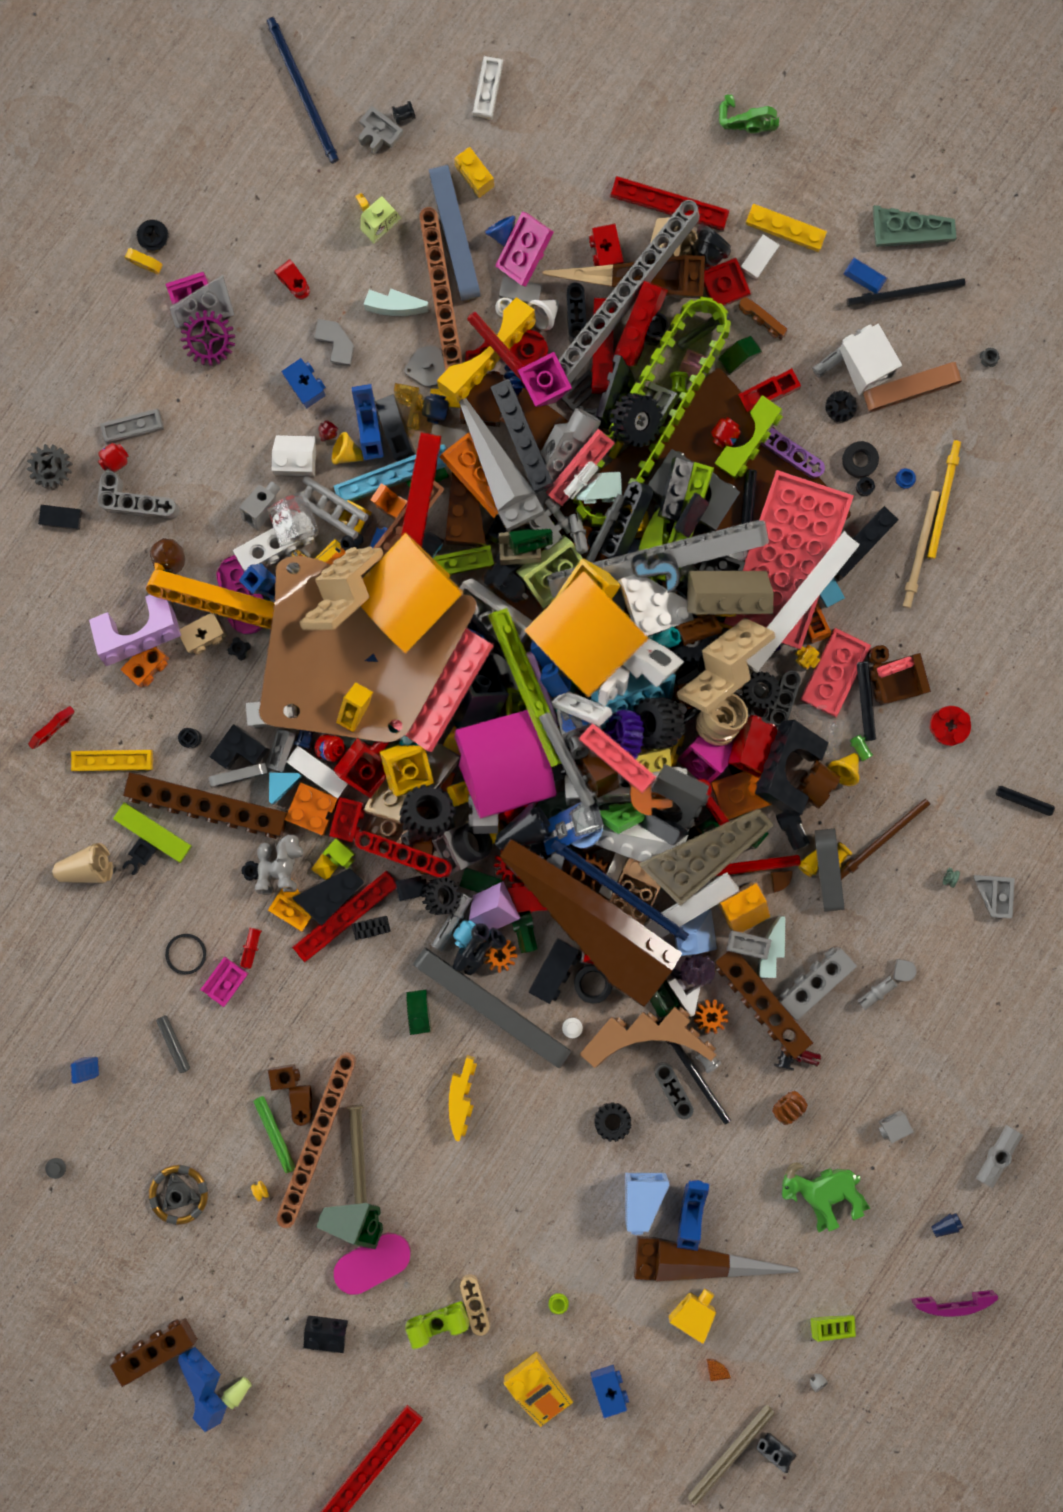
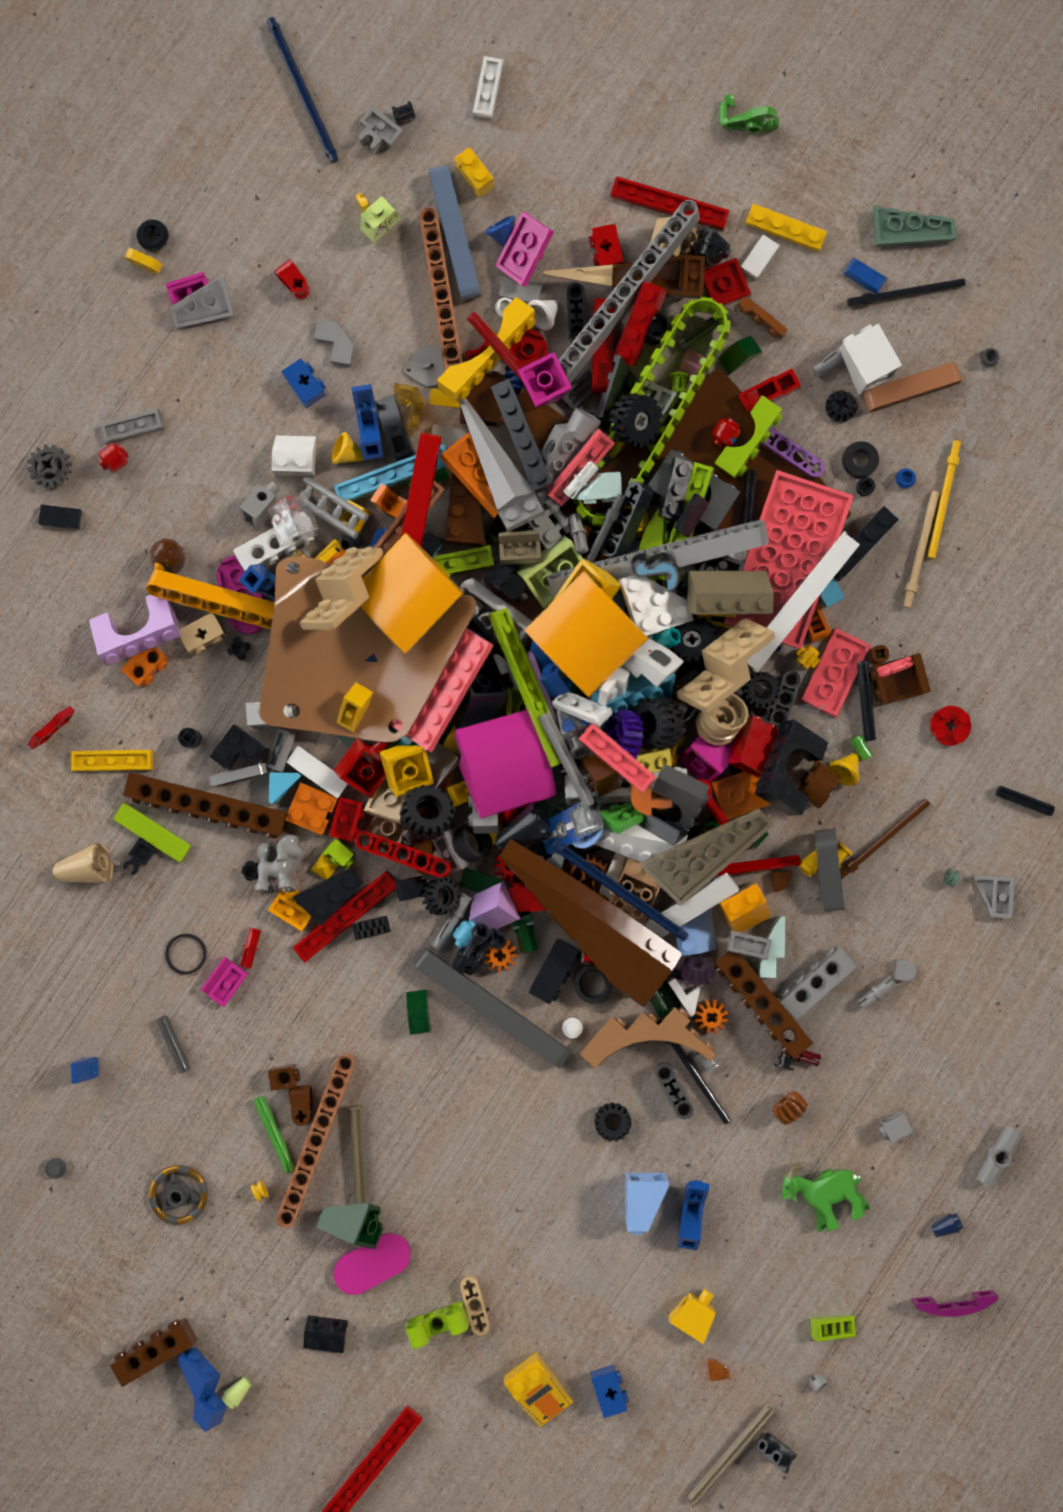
(139, 501): light grey beam -> none
(206, 328): magenta gear -> none
(304, 738): dark blue bush -> none
(327, 430): dark red plate -> none
(329, 747): red head -> none
(394, 304): light aqua slope -> none
(435, 408): dark blue head -> none
(458, 1104): yellow slope -> none
(529, 540): dark green slope -> none
(558, 1303): lime plate -> none
(663, 1261): reddish brown plate -> none
(699, 629): reddish brown plate -> none
(793, 830): black piece -> none

